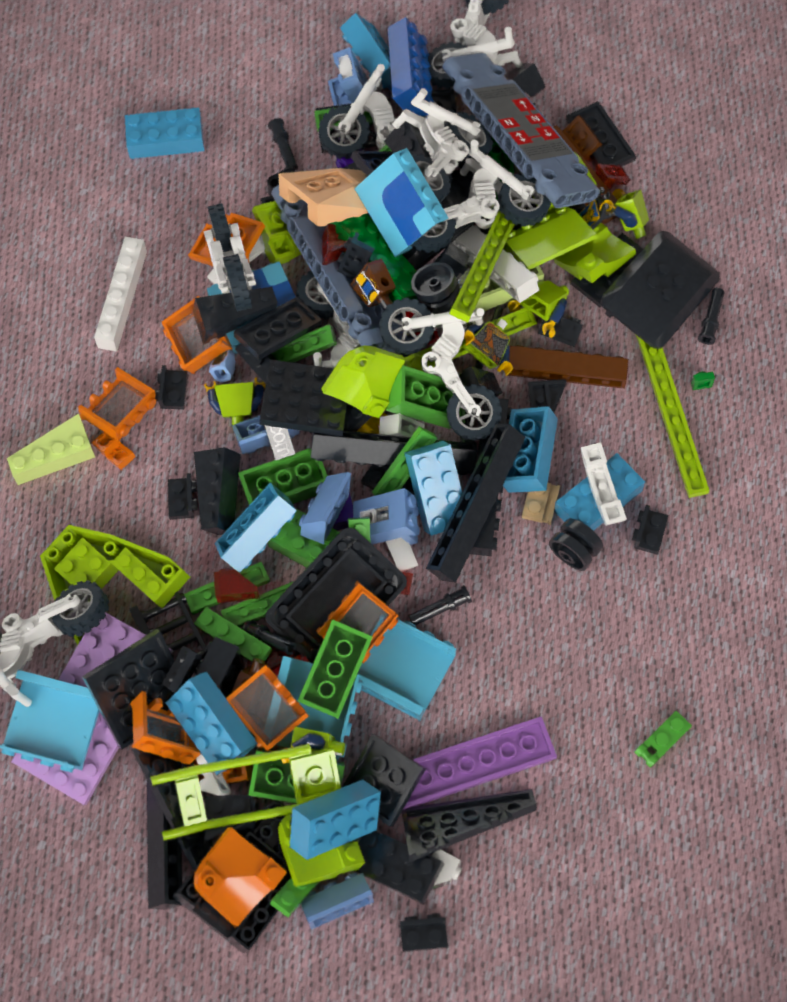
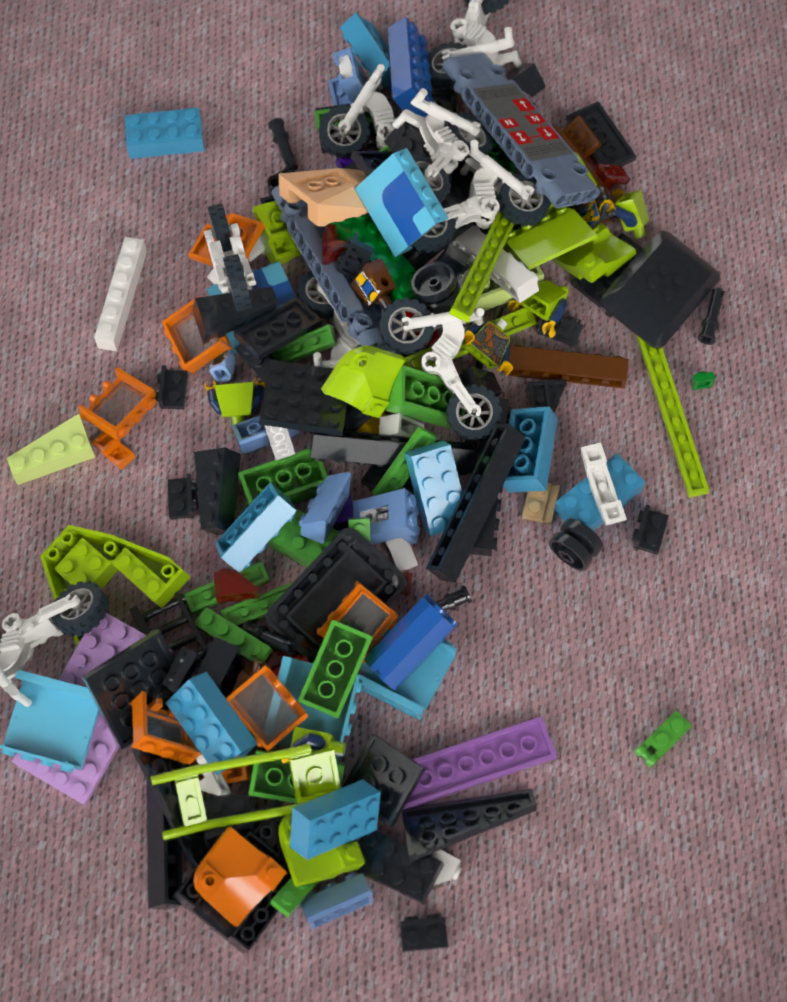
(410, 642): none -> blue brick

